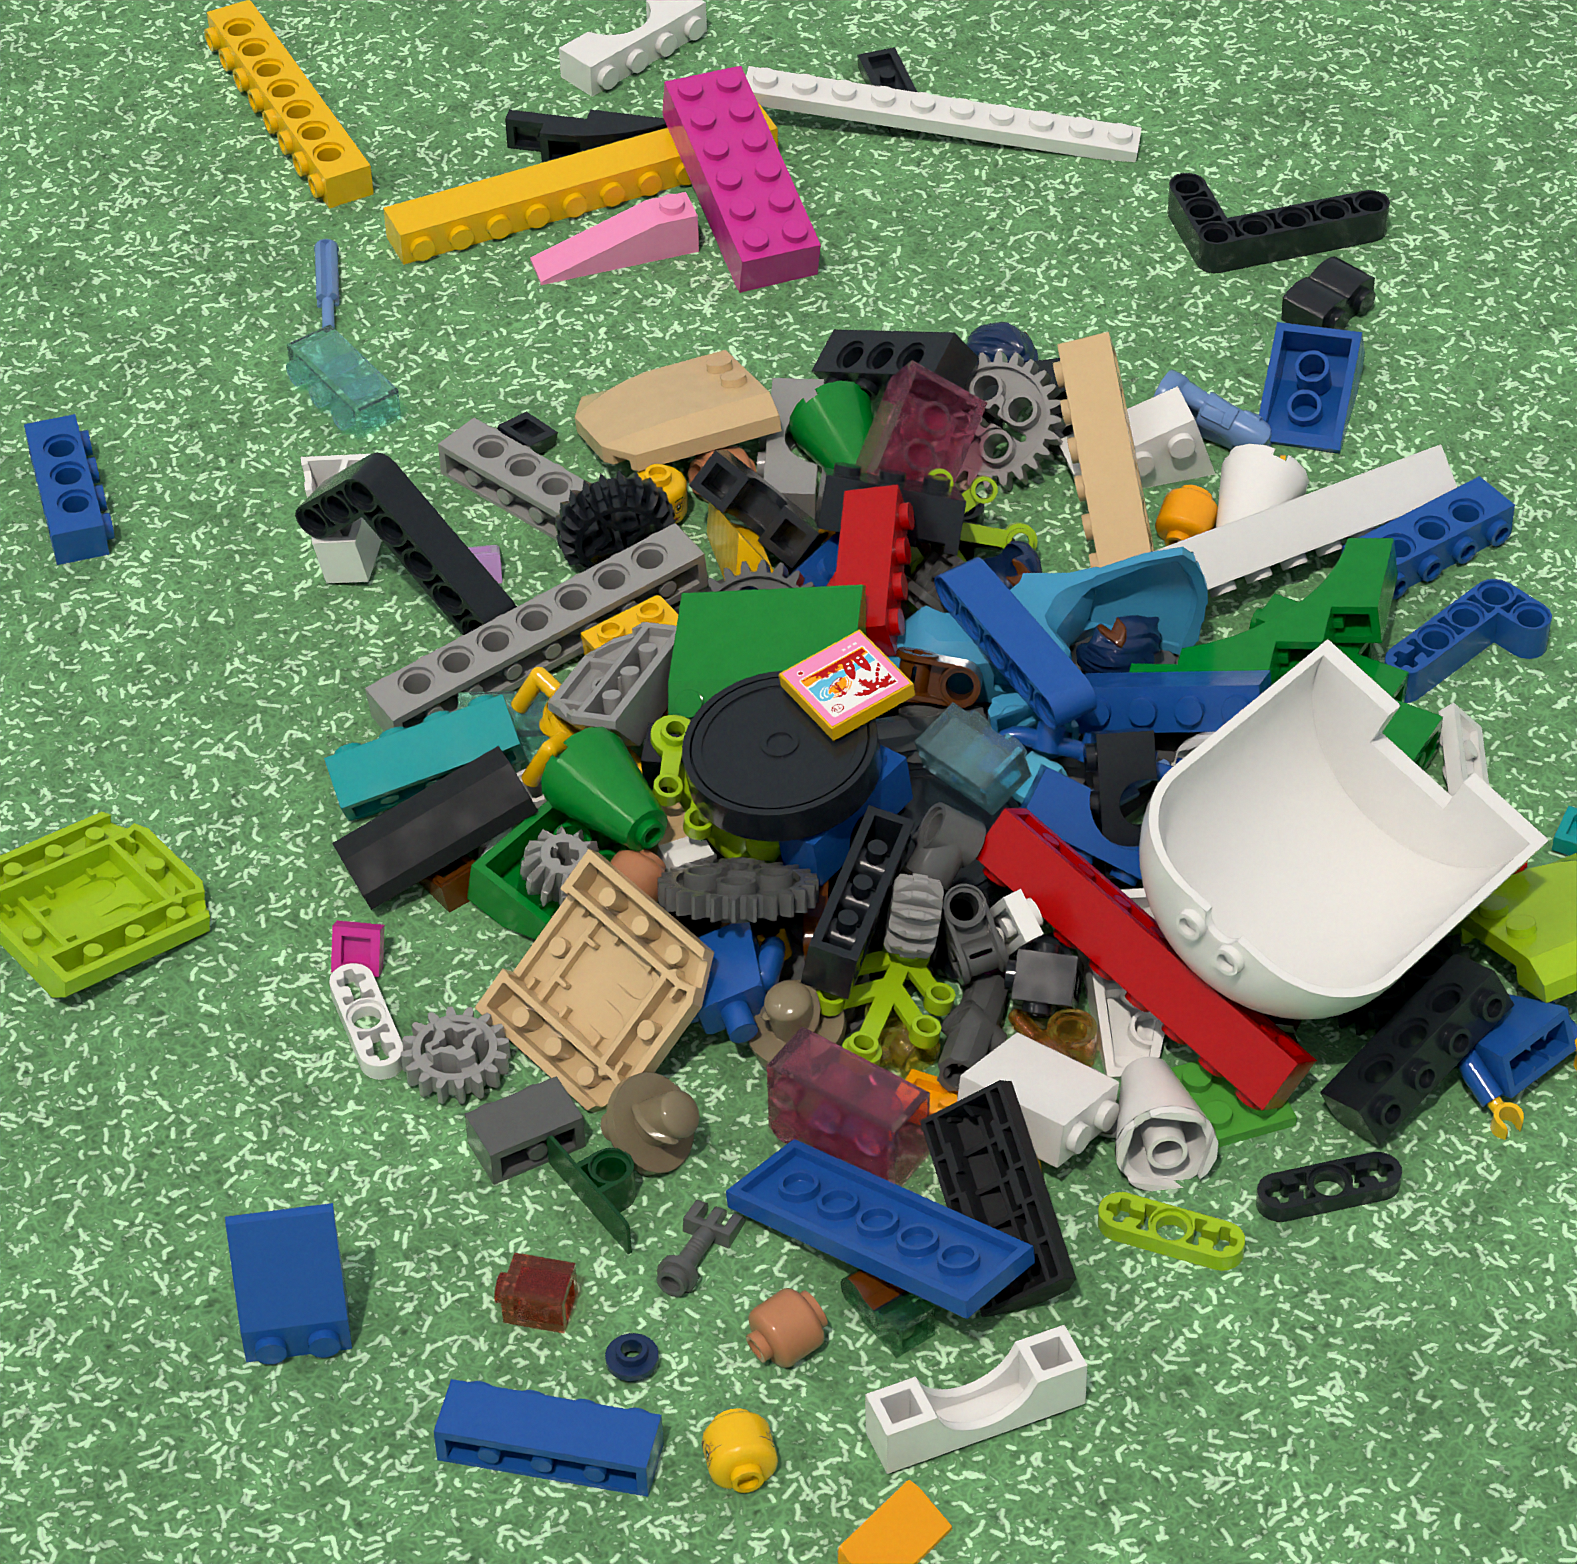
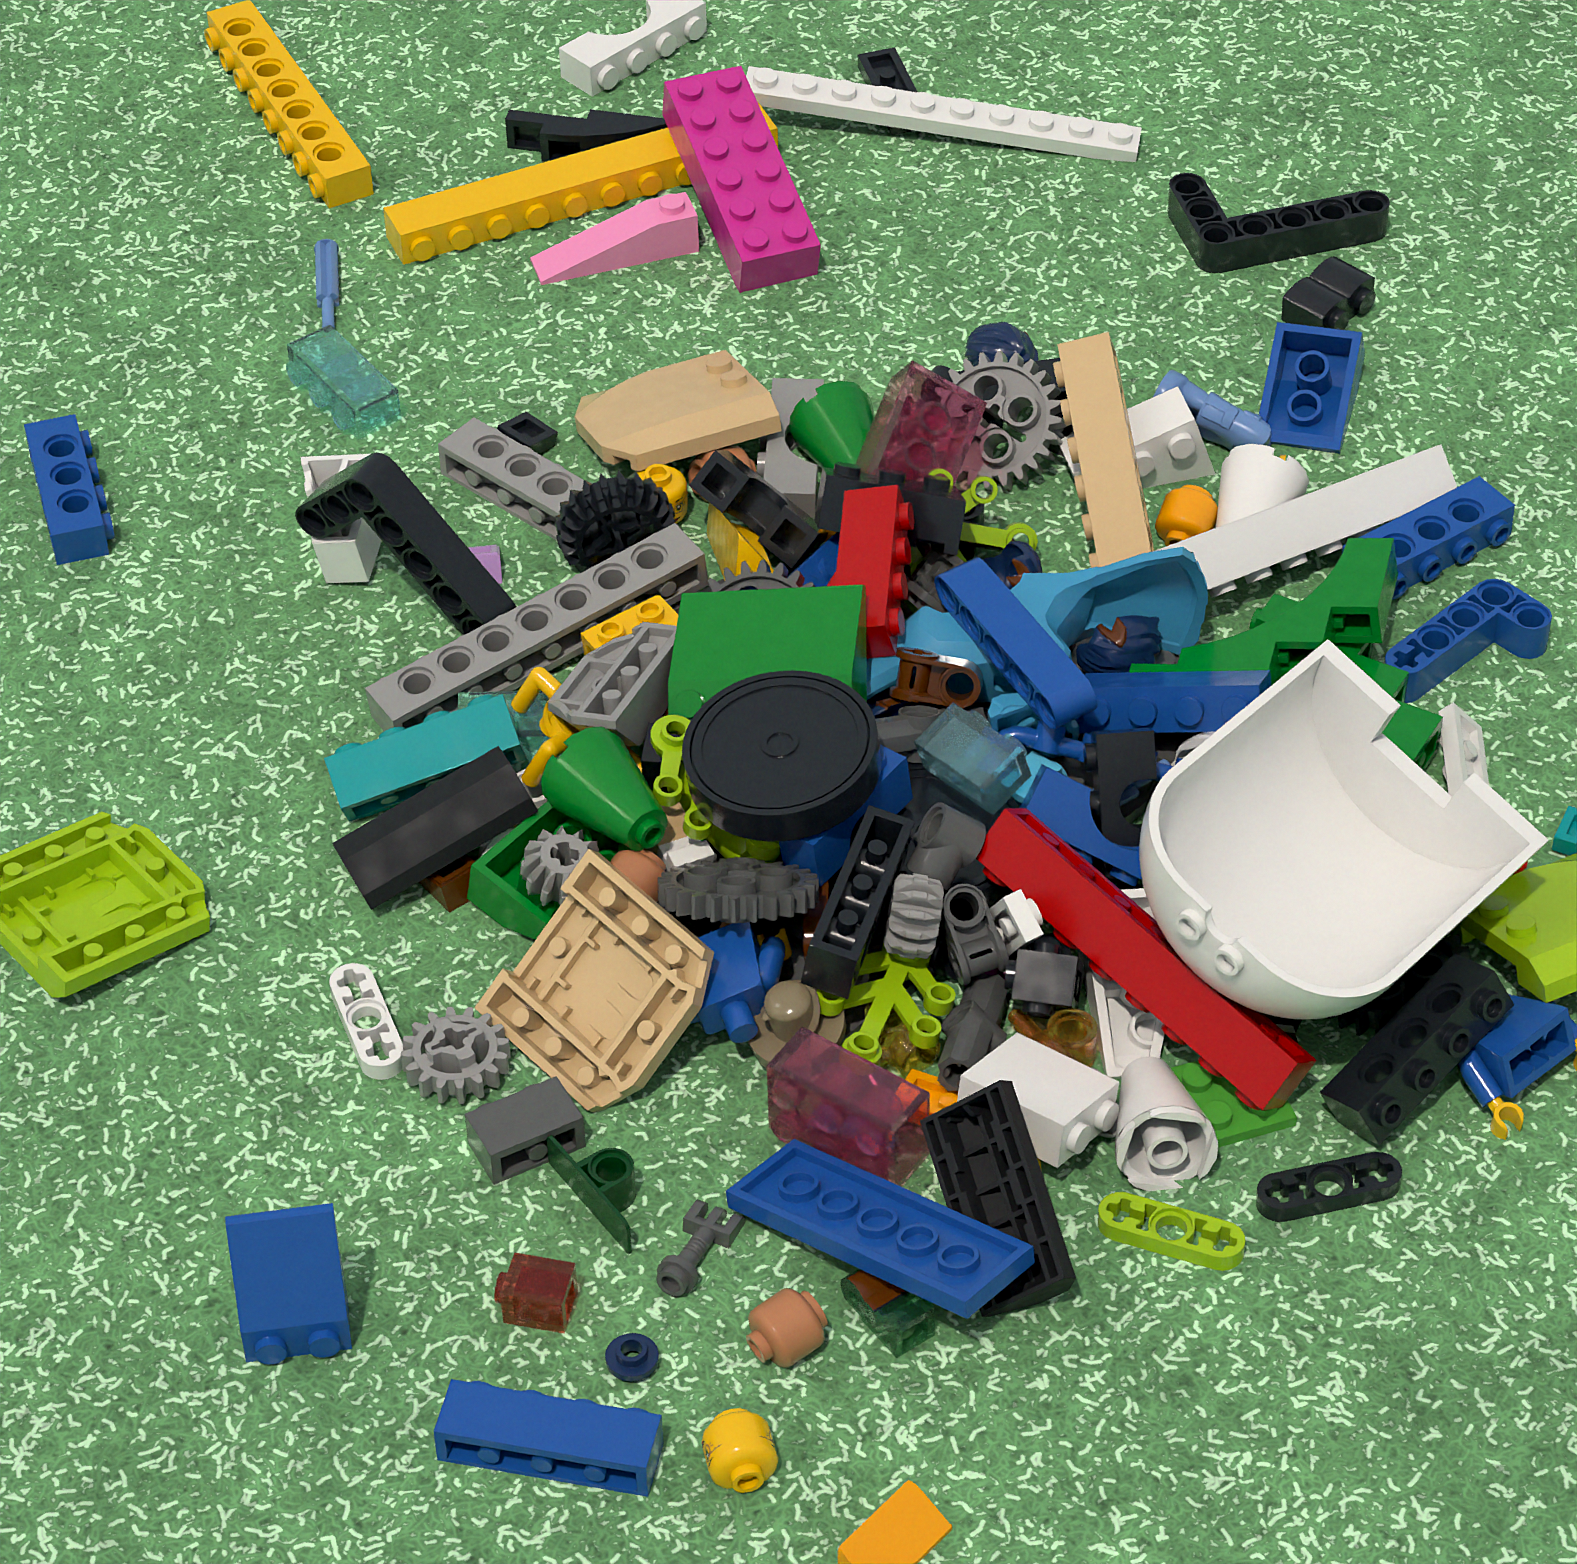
(358, 944): dark pink tile -> none
(651, 1122): dark tan plate -> none
(846, 684): tile -> none
(876, 356): black brick -> none
(1033, 1382): white arch -> none

